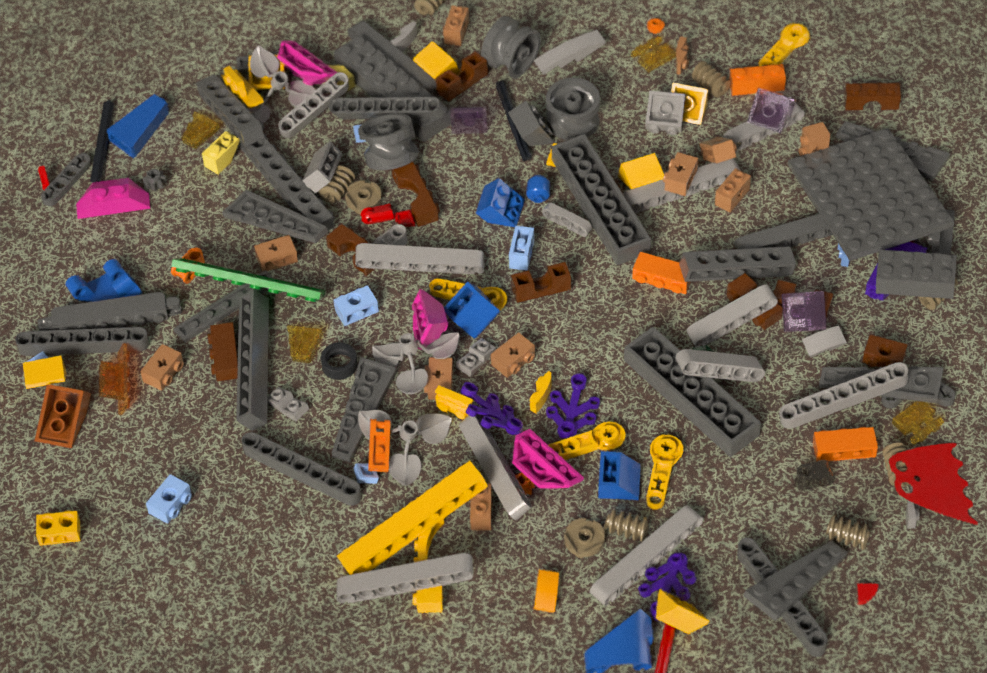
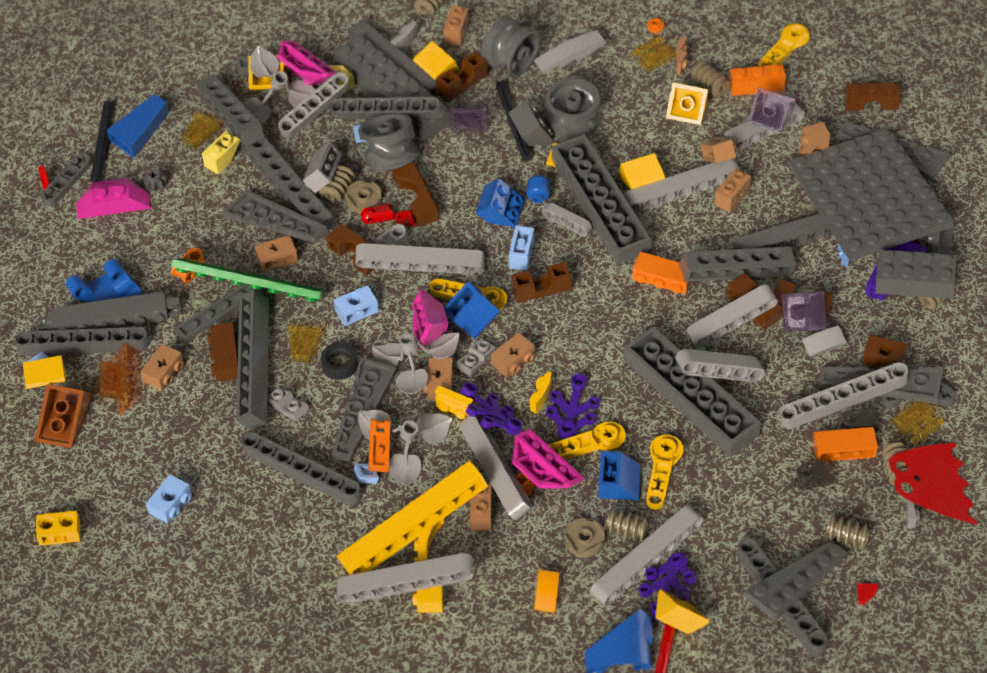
(241, 88): yellow bracket -> none
(665, 112): light grey plate -> none
(680, 174): medium nougat brick -> none
(860, 418): none -> clear smoke piece

